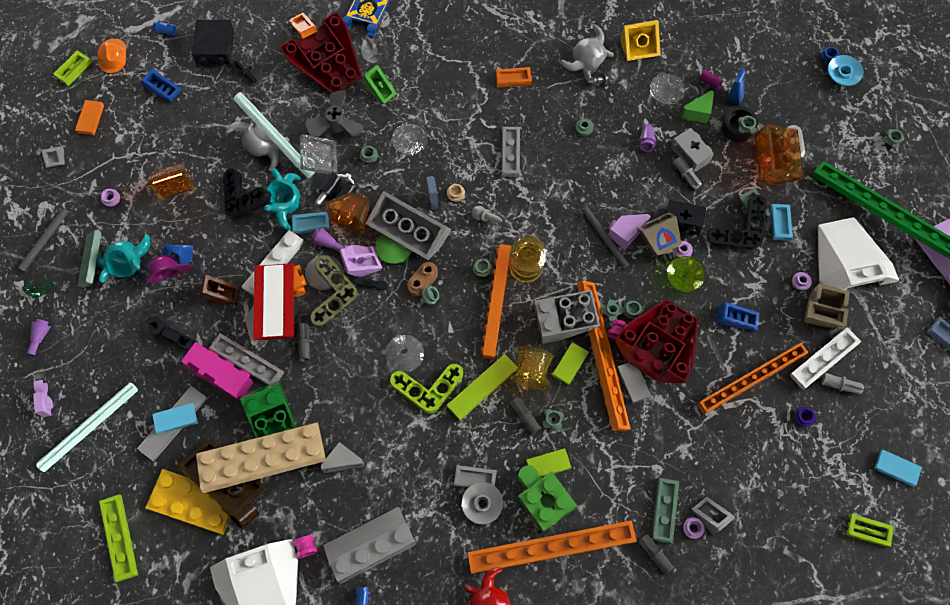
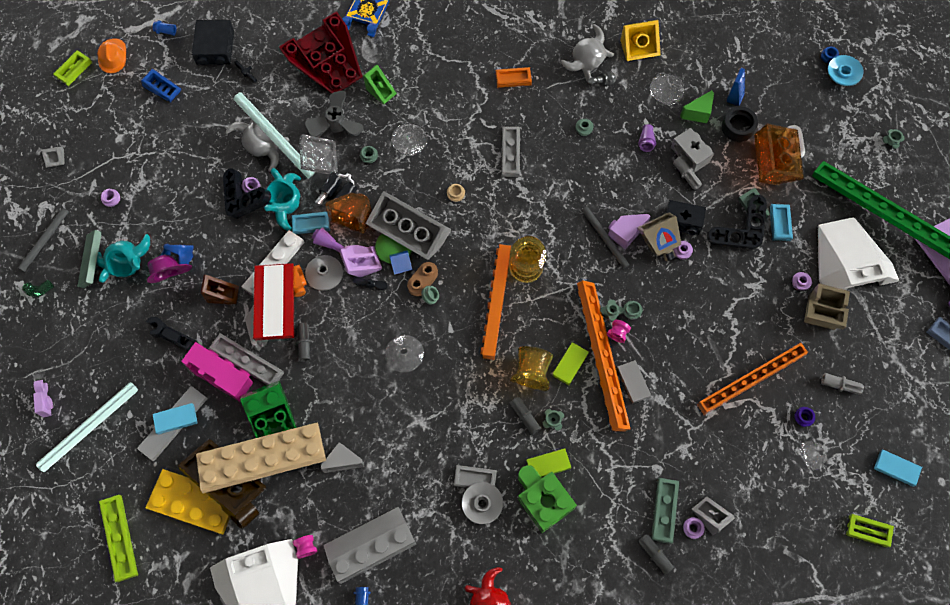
(38, 332): medium lavender cone -> none
(89, 117): orange tile -> none
(171, 181): clear orange slope -> none
(250, 181): none -> lavender plate
(303, 25): orange tile -> none
(338, 288): olive beam -> none
(400, 262): none -> tile
(432, 190): sand blue tile -> none
(432, 393): lime beam -> none
(482, 267): sand green plate -> none
(482, 387): lime tile -> none
(483, 214): light grey bar -> none
(552, 547): orange plate -> none
(566, 316): light grey slope -> none
(661, 342): dark red wedge -> none
(686, 266): clear neon green dish -> none
(711, 79): magenta pin -> none
(725, 317): blue slope -> none
(747, 120): sand green plate -> none
(812, 456): none -> clear piece
(825, 358): white plate -> none

